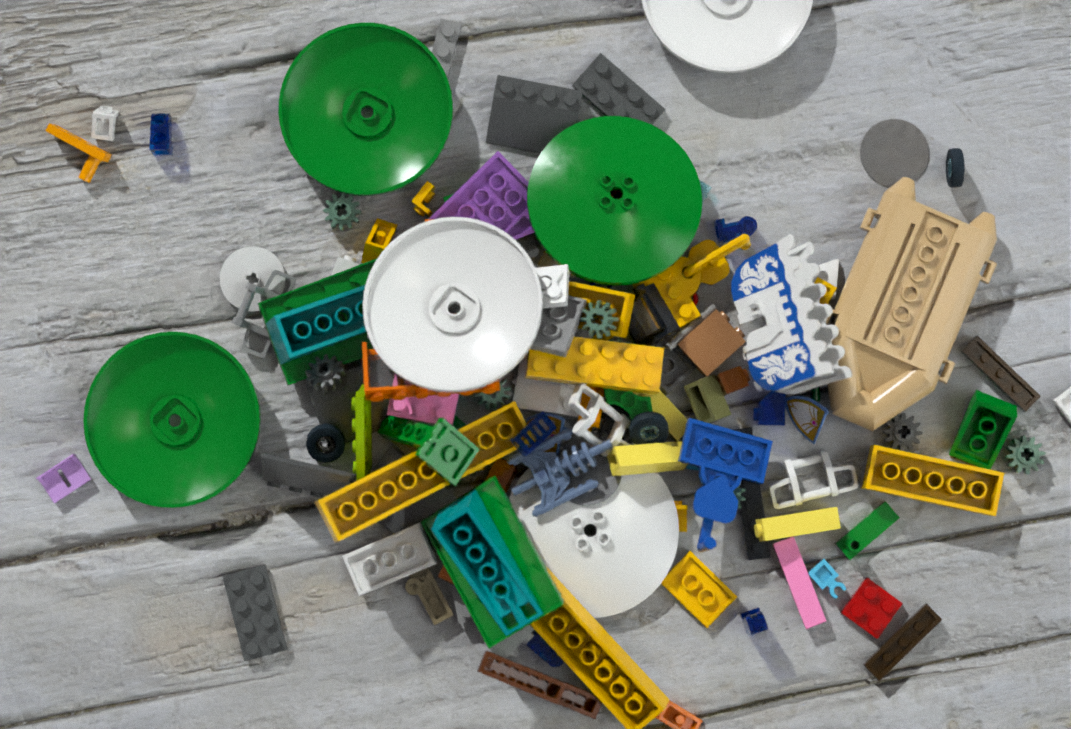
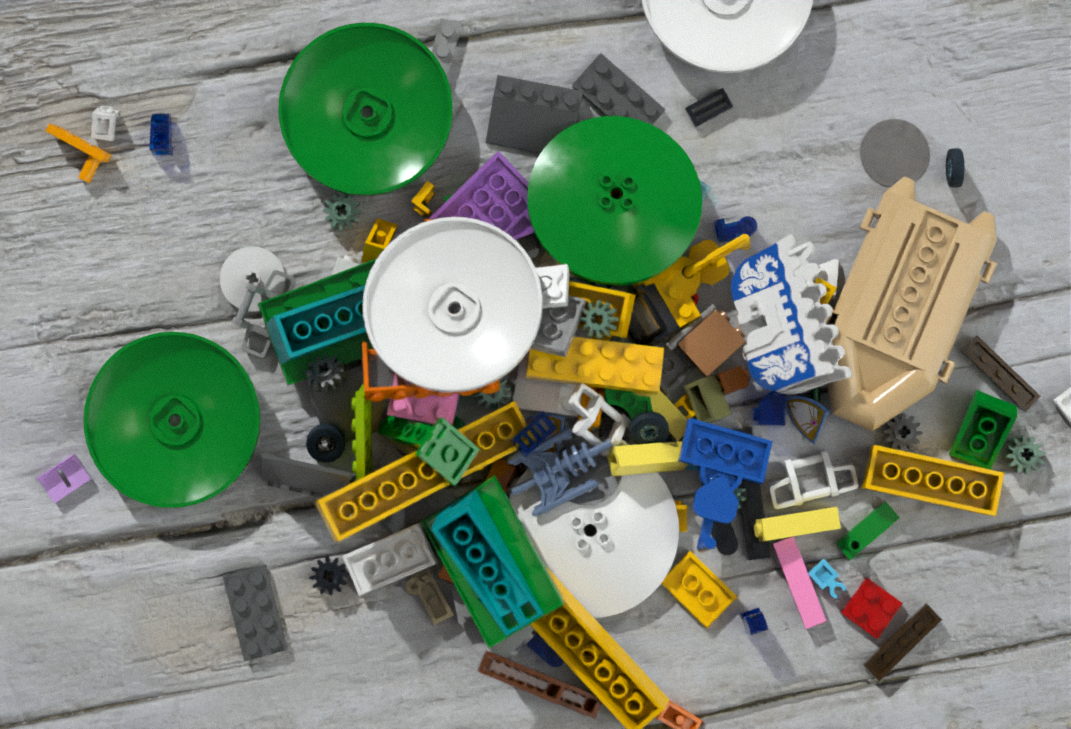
(337, 577): none -> black gear
(685, 407): none -> yellow plate
(693, 116): none -> black tile
(725, 538): none -> black tile

